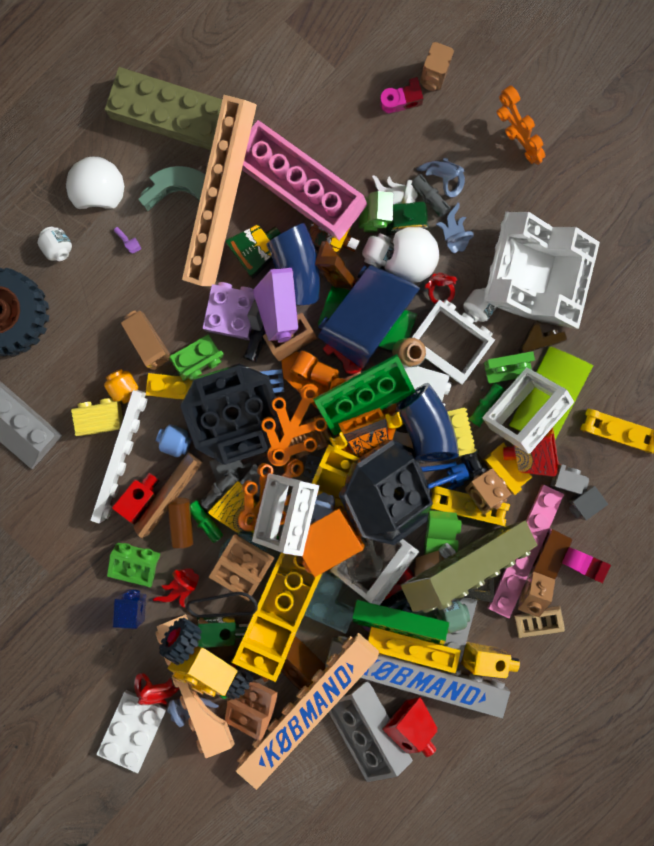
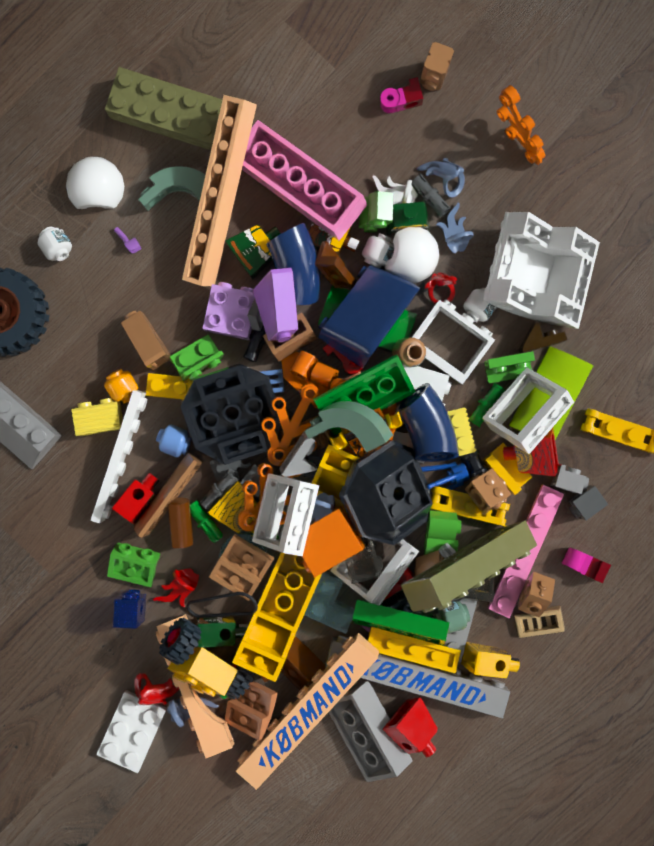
(295, 461): none -> light grey slope
(355, 417): none -> sand green arch
(551, 554): reddish brown panel -> none

